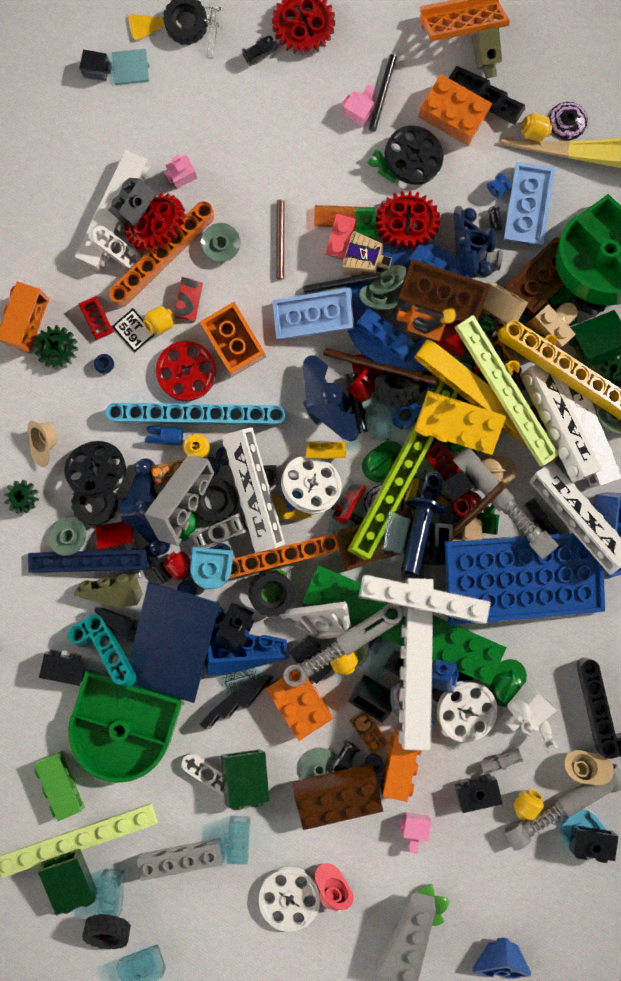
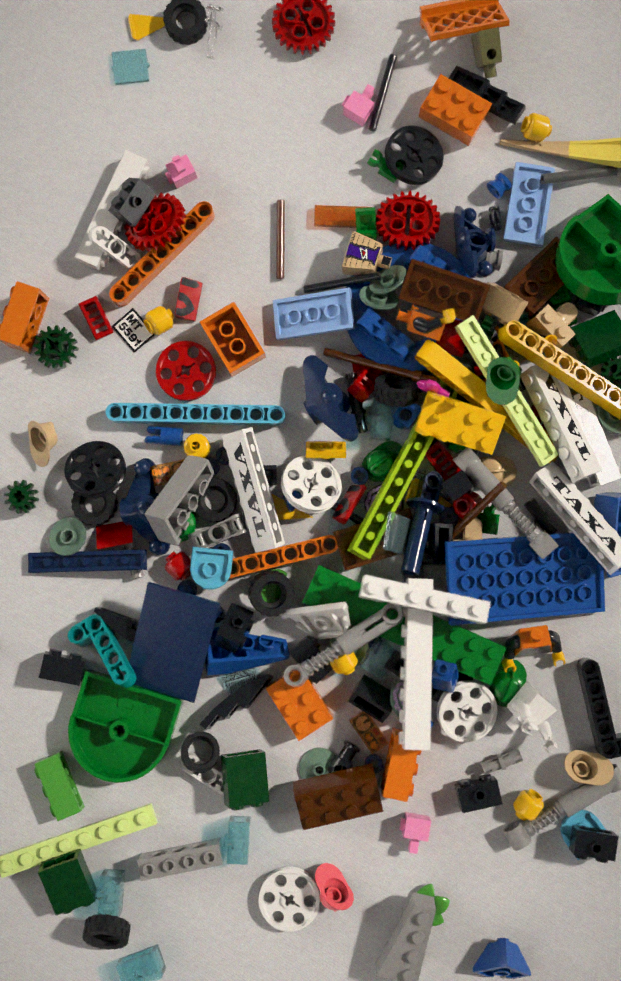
(95, 65): black brick -> none
(104, 363): dark blue plate -> none
(115, 591): olive slope -> none
(156, 566): black pin -> none
(211, 740): none -> black tyre
(220, 233): sand green dish -> none
(260, 49): black piece -> none
(340, 236): coral brick -> none
(362, 470): none -> dark blue bush
(433, 386): none -> dark pink rock
(502, 380): none -> green piece
(530, 642): none -> torso
(562, 126): dish -> none
(578, 174): none -> dark grey piece

